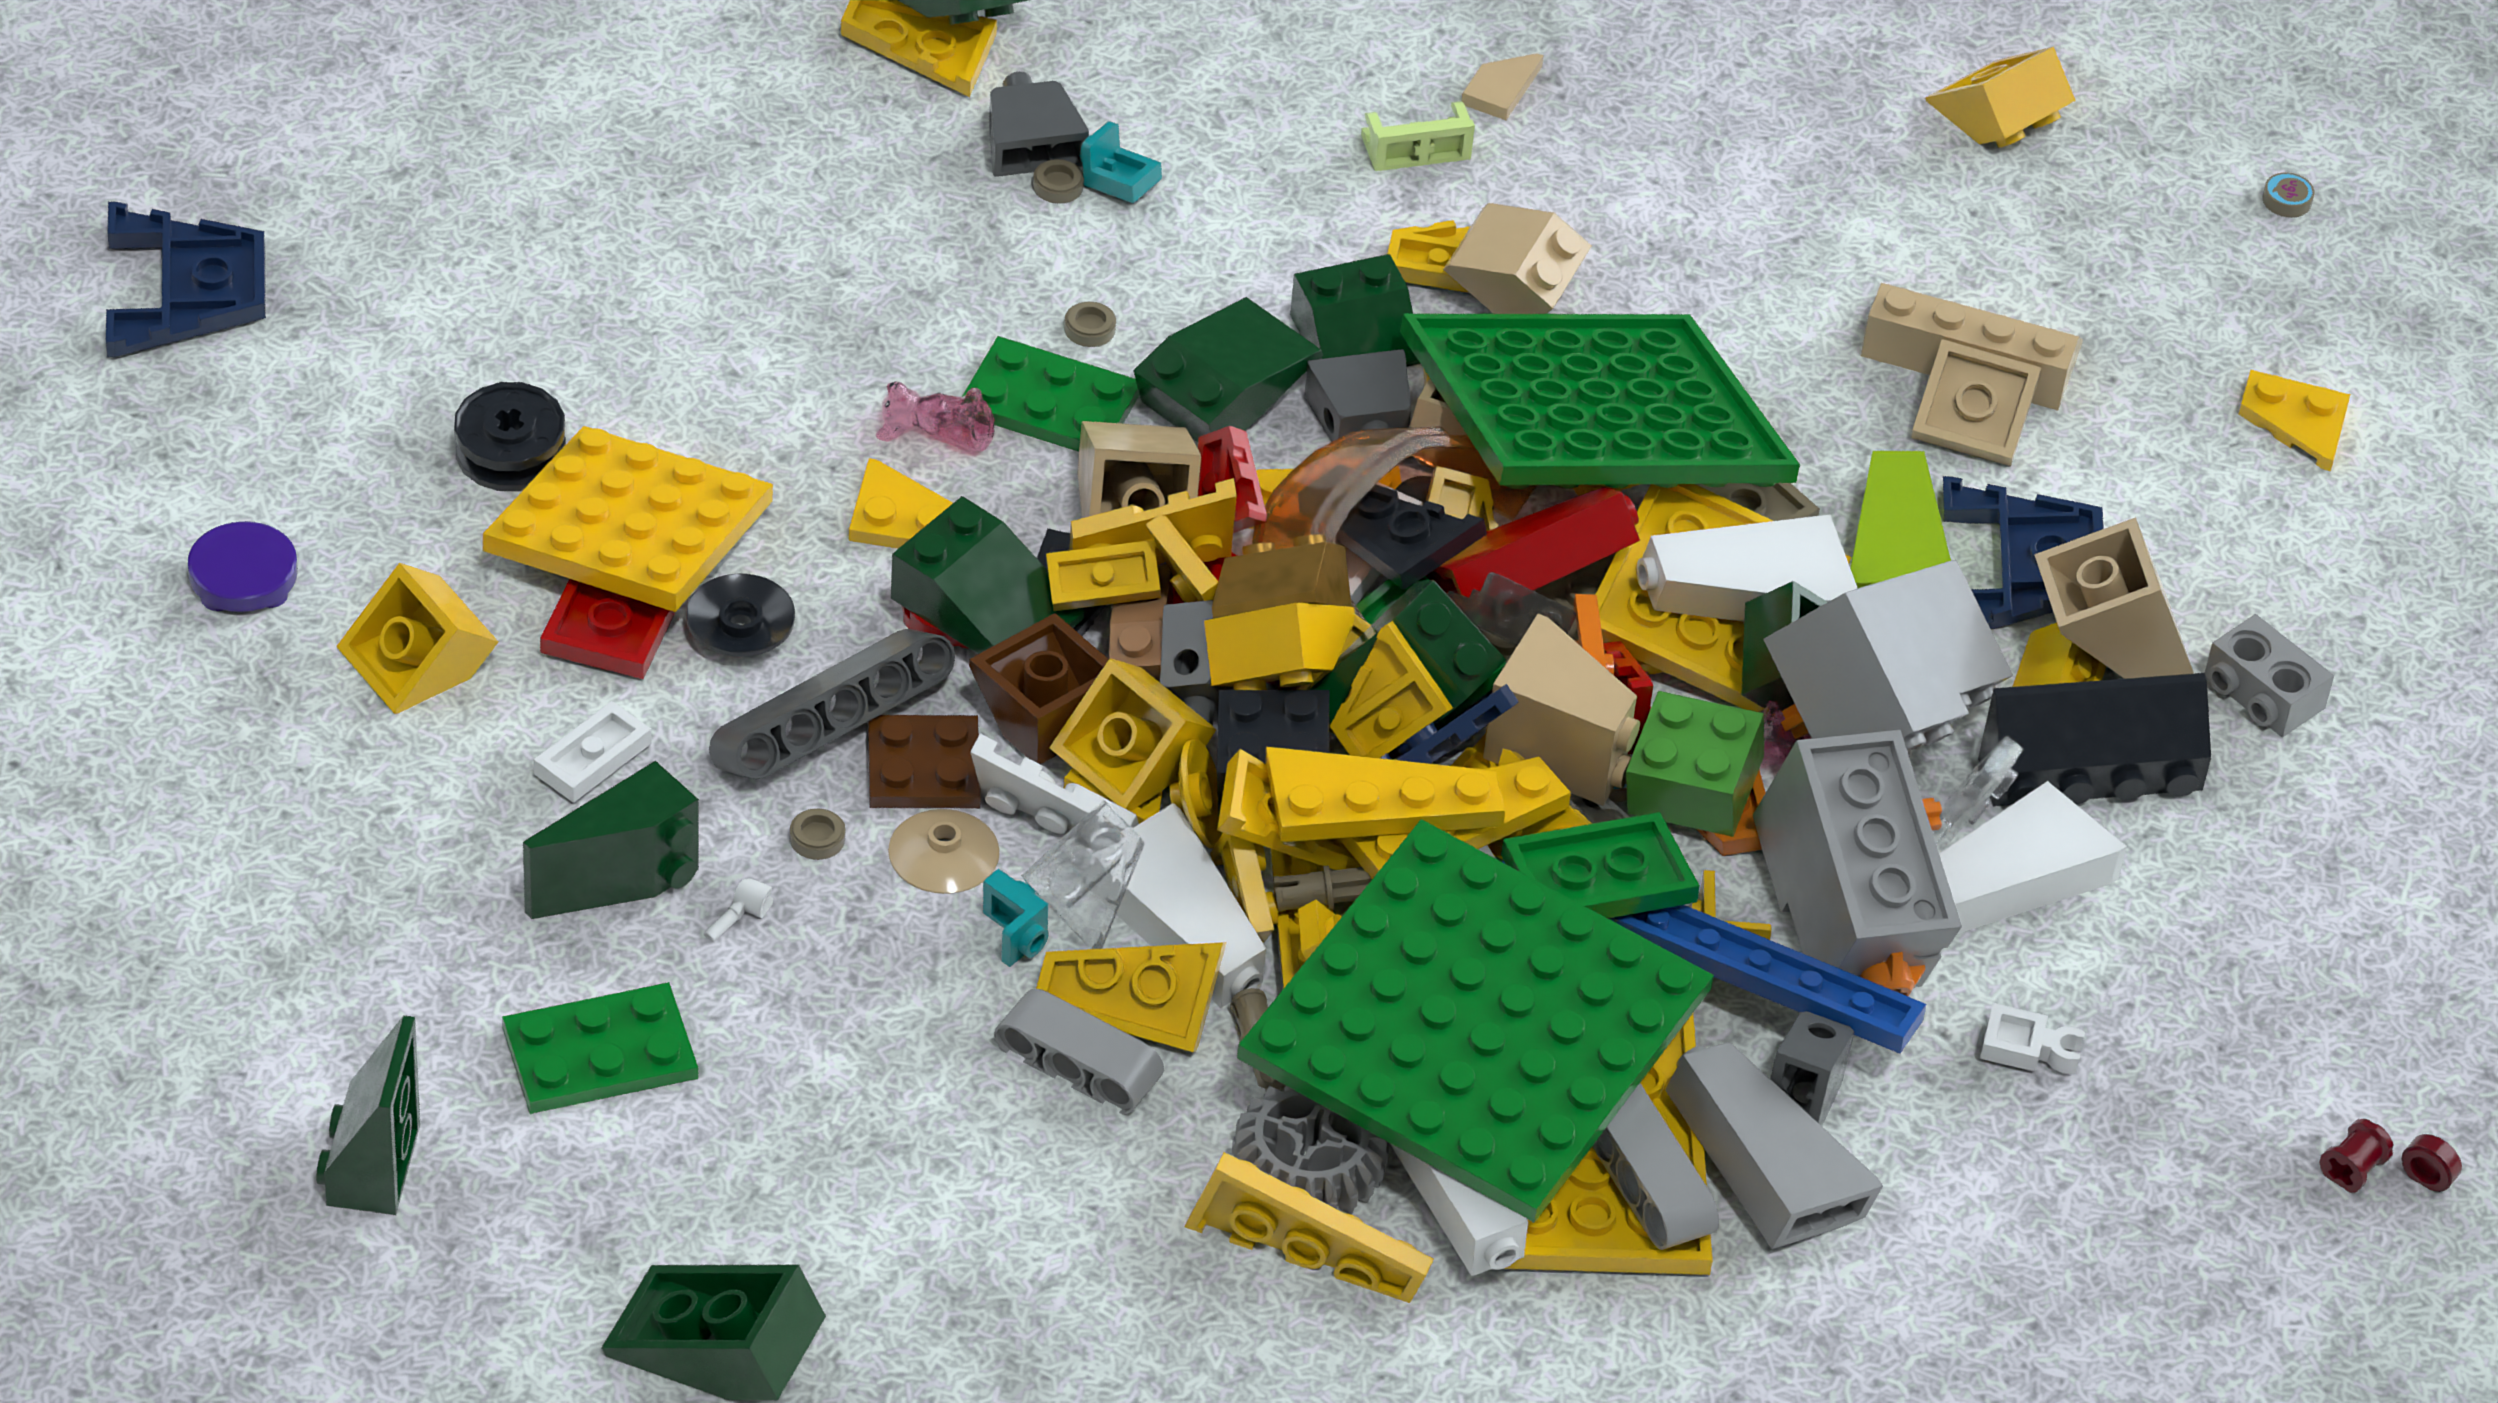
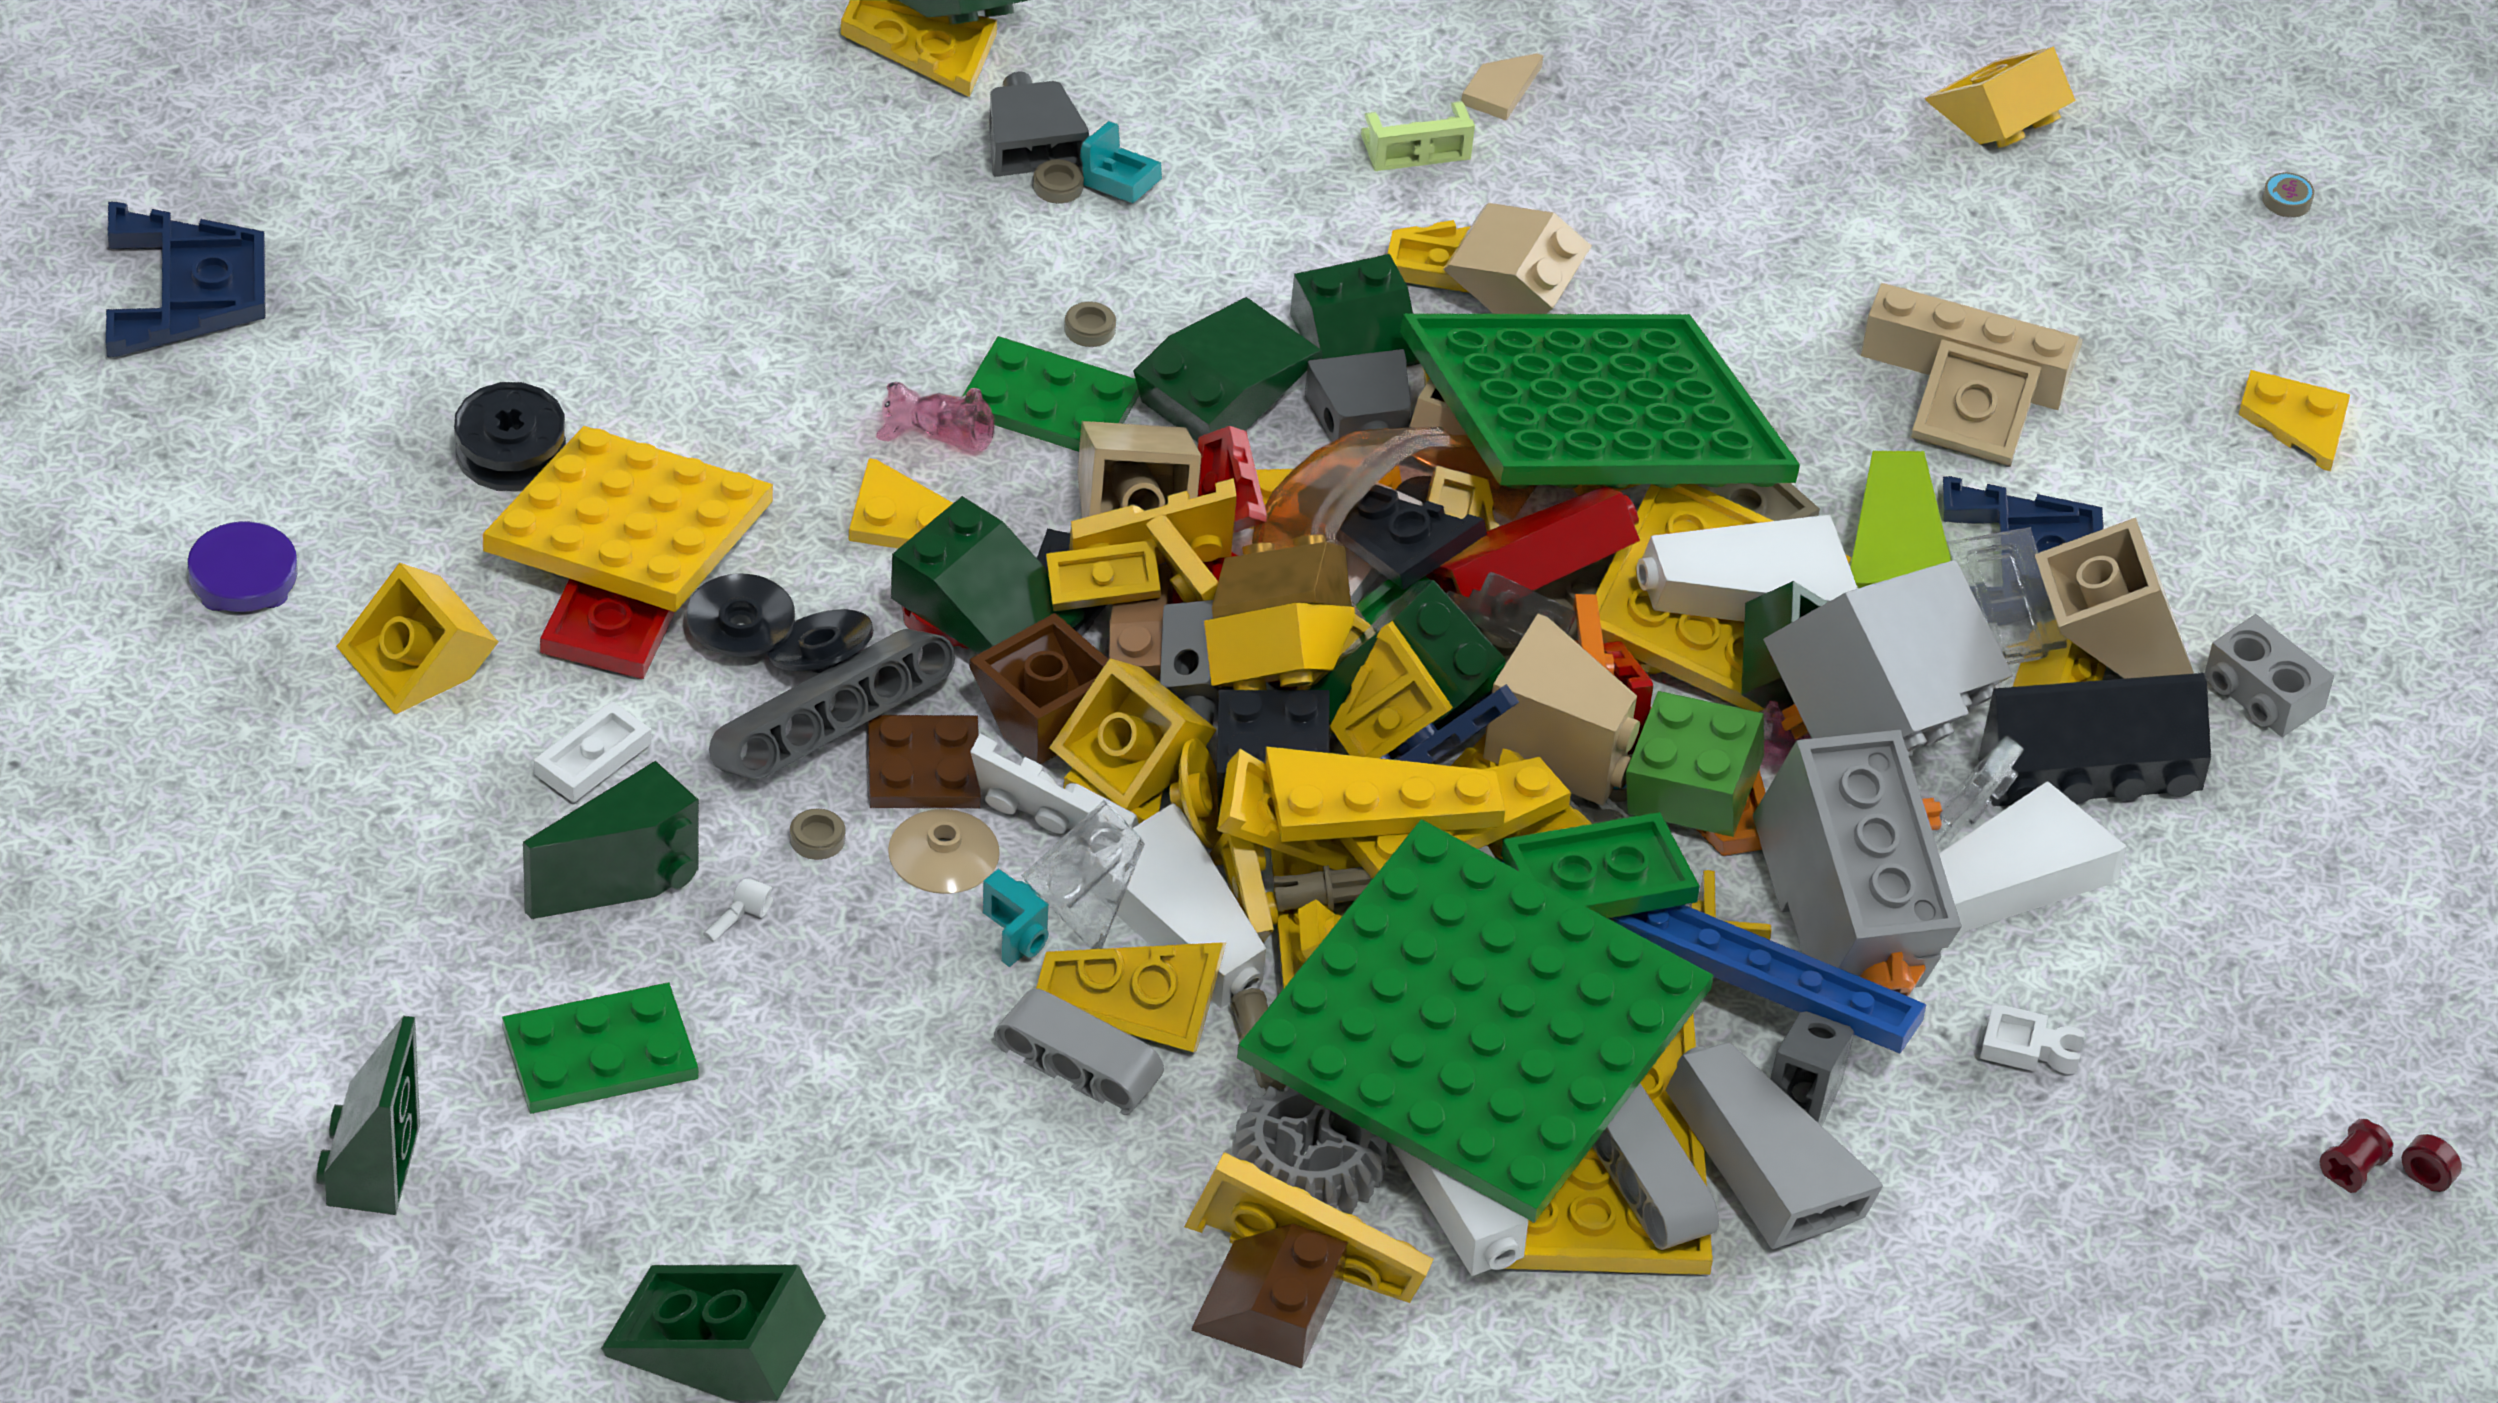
(823, 640): none -> black dish
(1275, 1292): none -> reddish brown slope
(2010, 592): none -> clear piece

